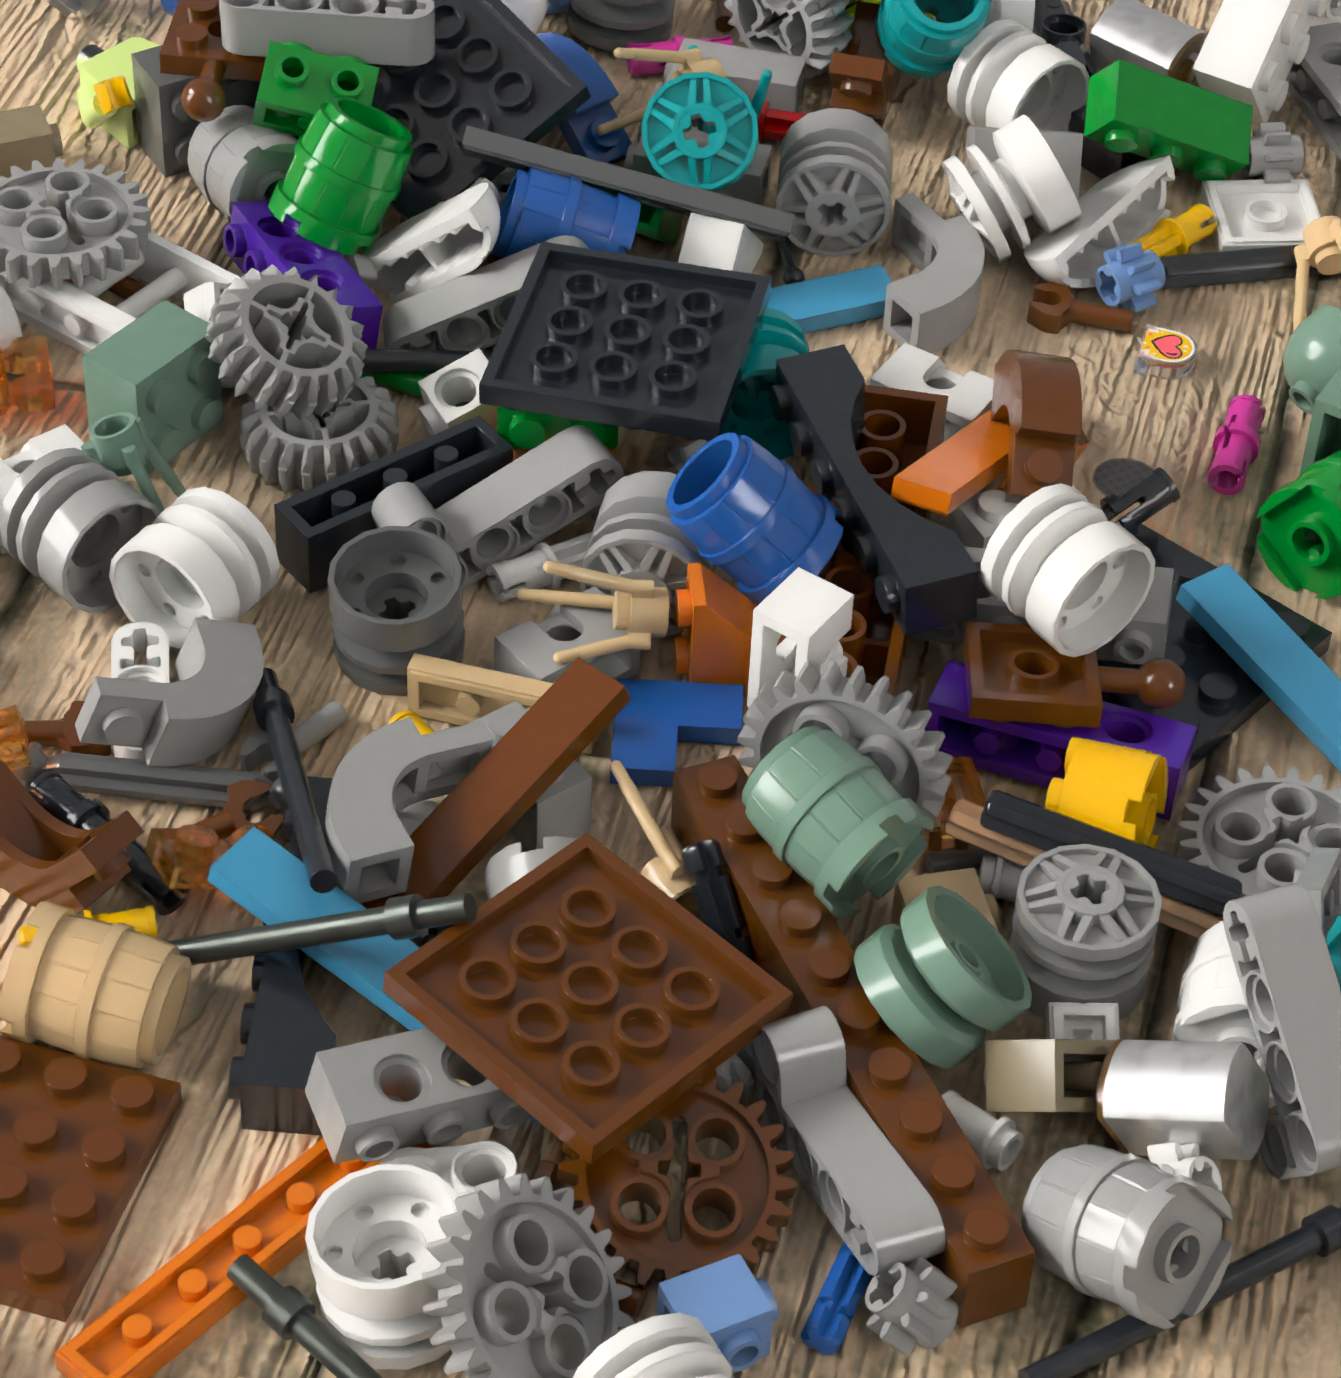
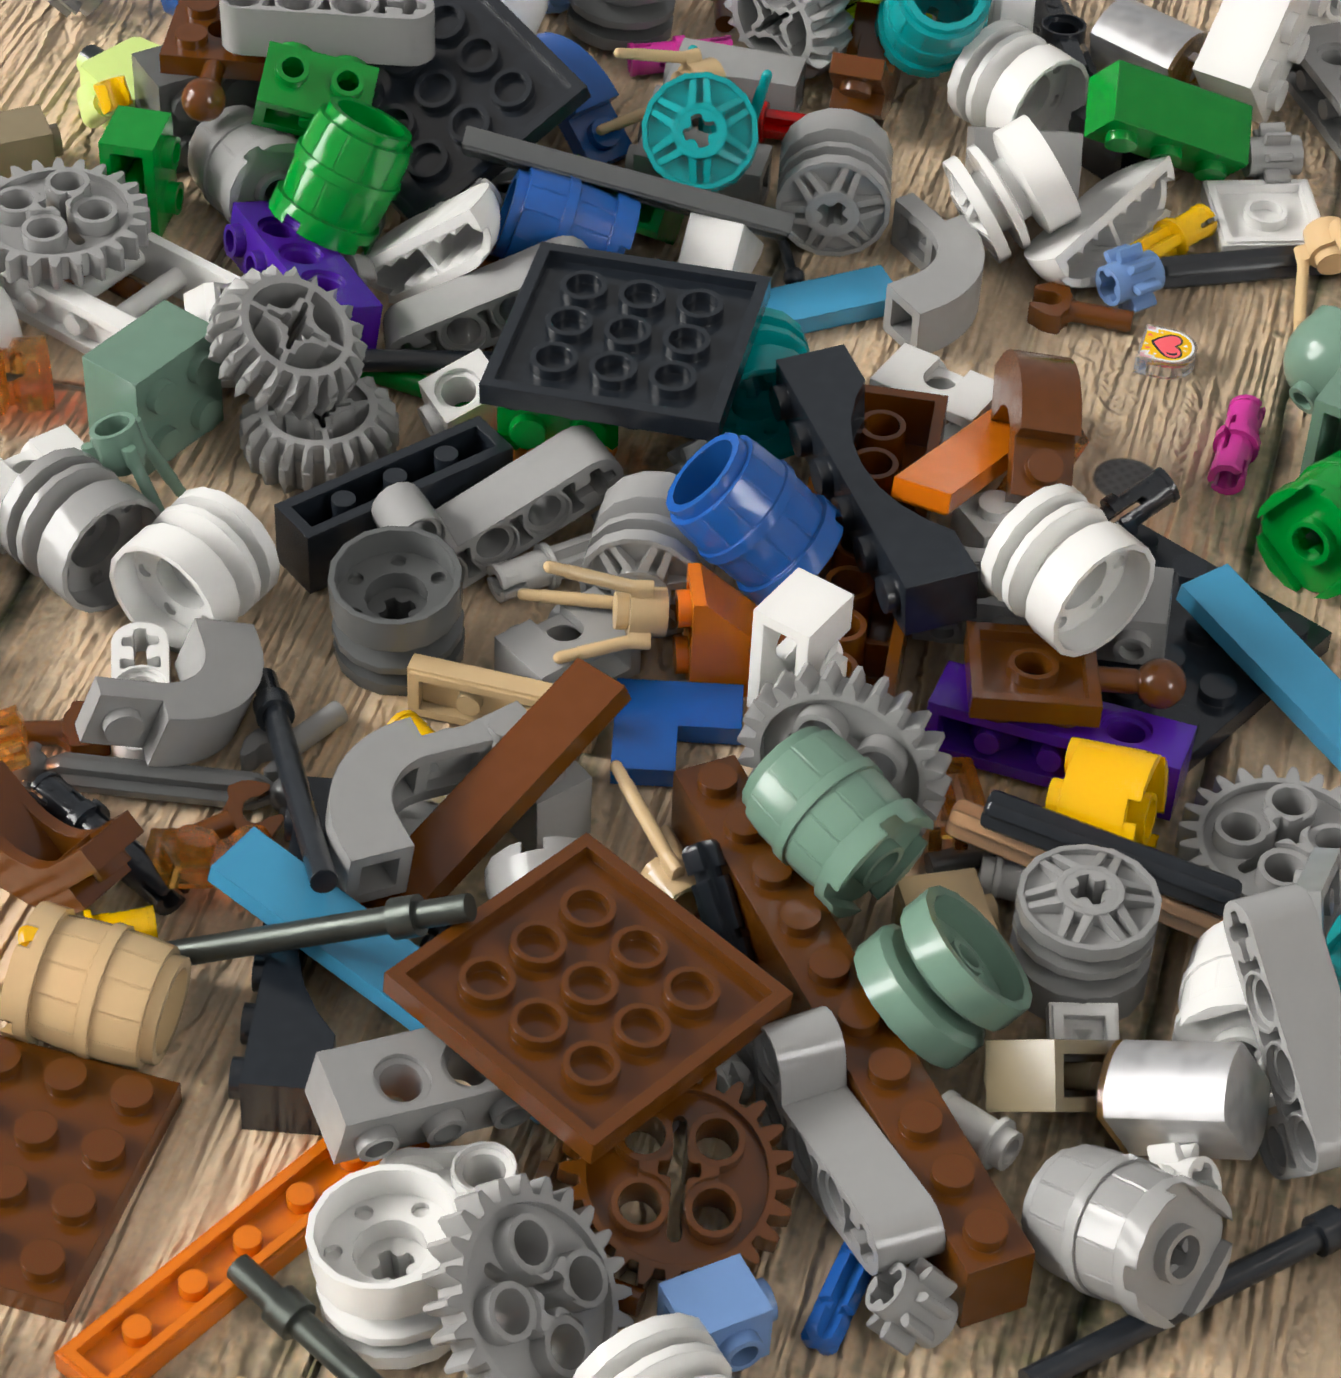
(147, 152): none -> green brick

